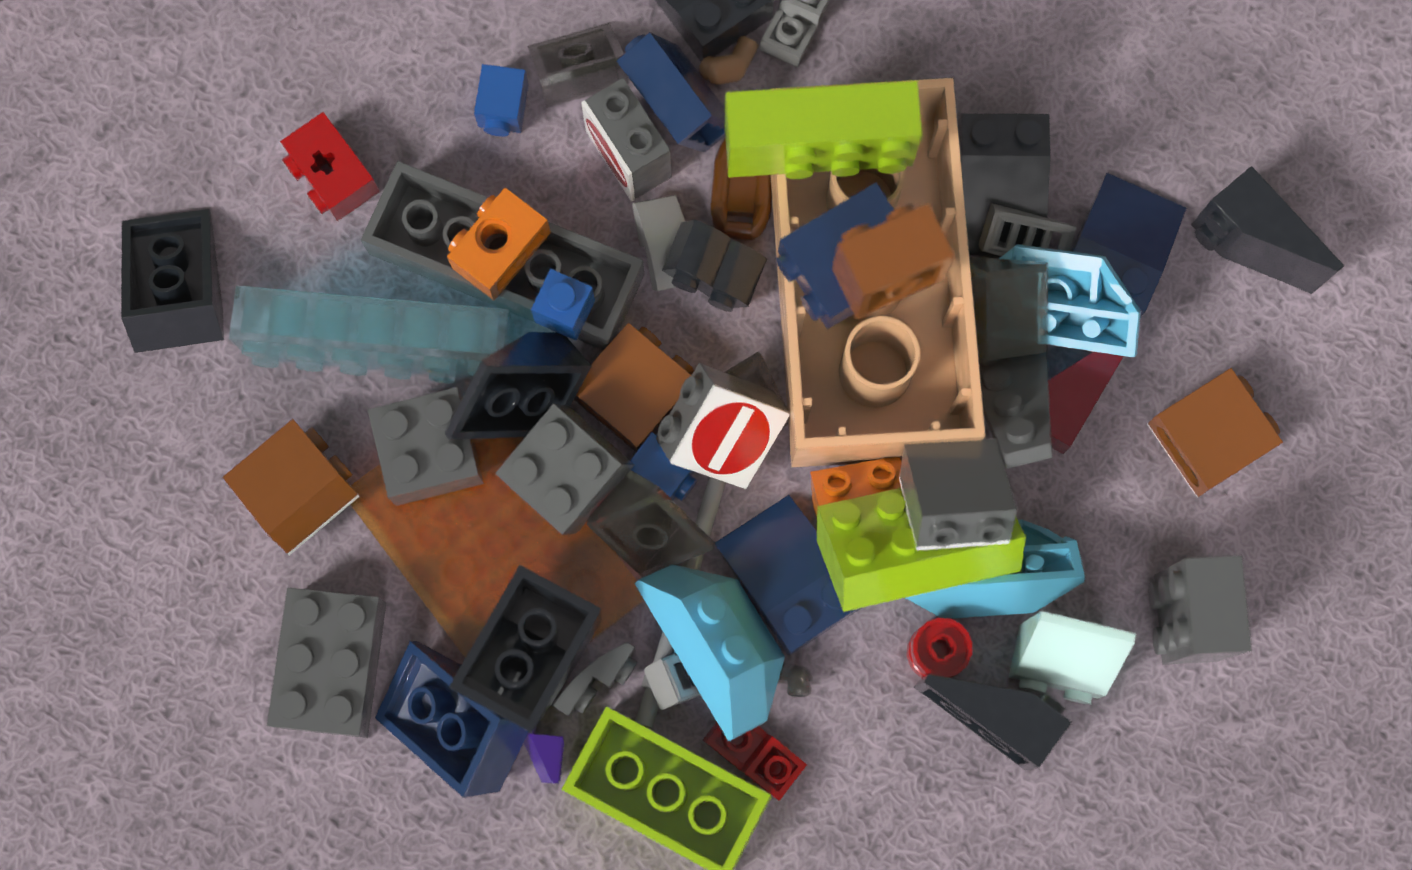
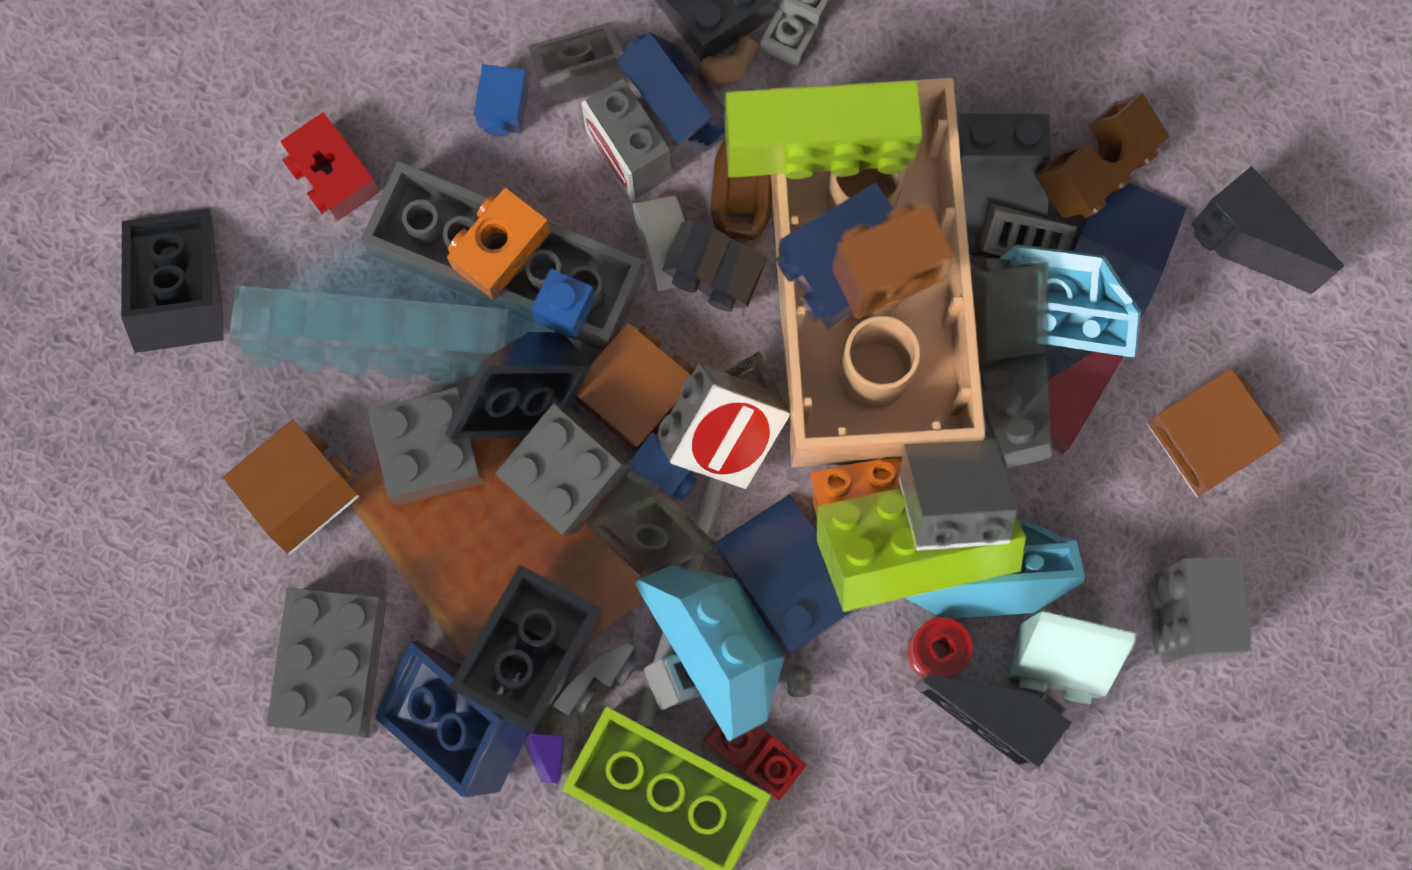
(1127, 139): none -> reddish brown arch

